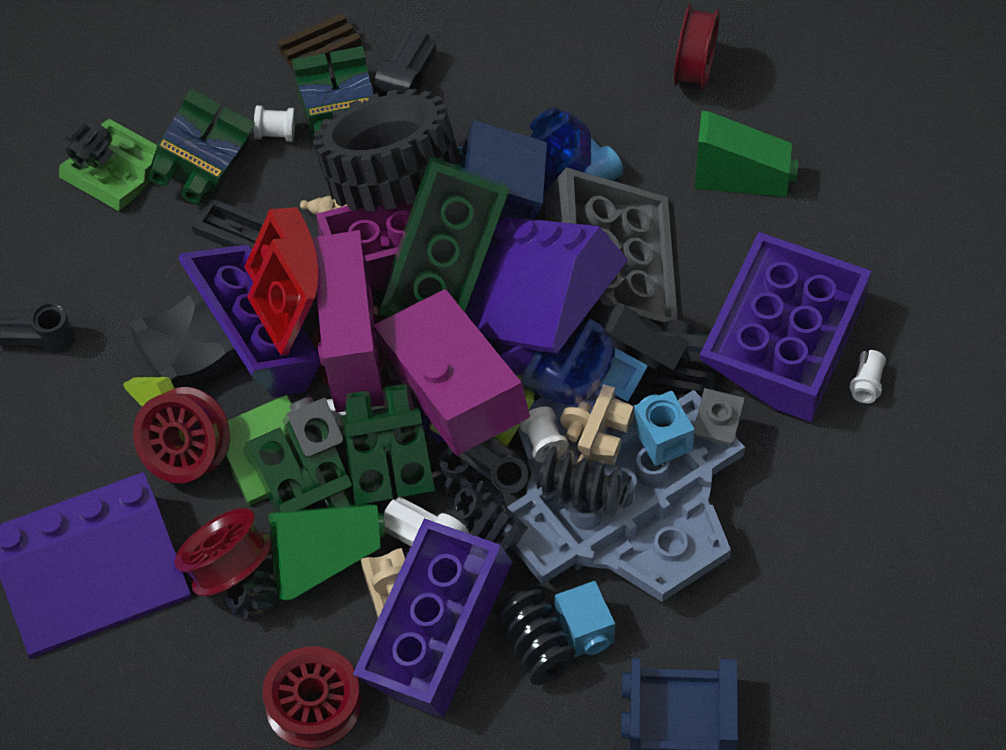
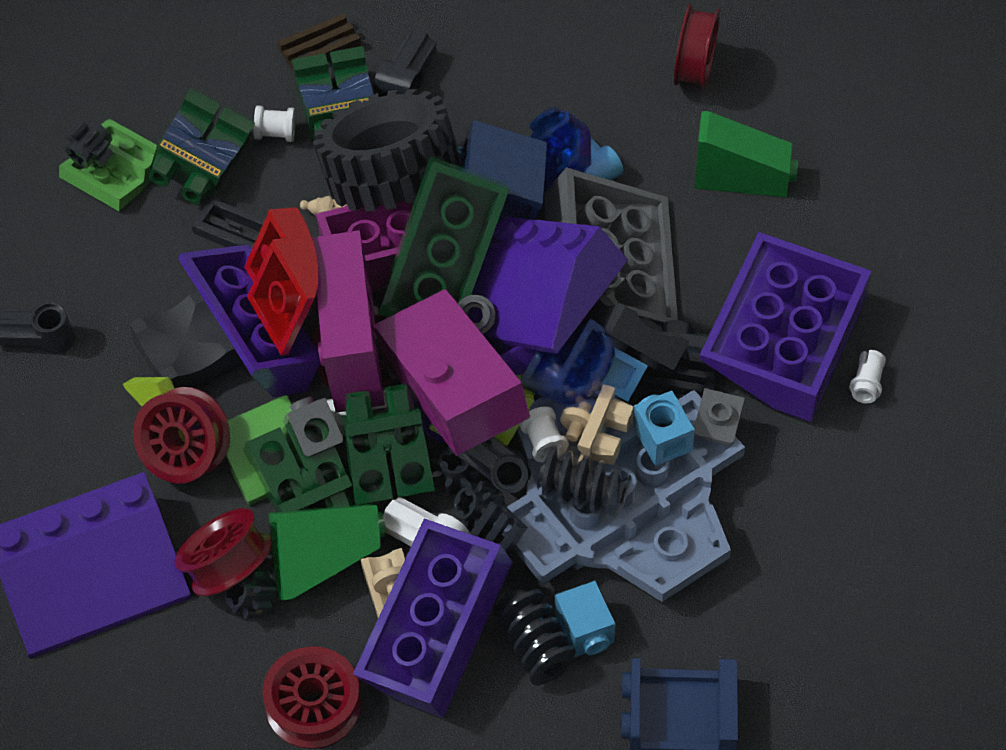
(488, 310): none -> dark grey plate

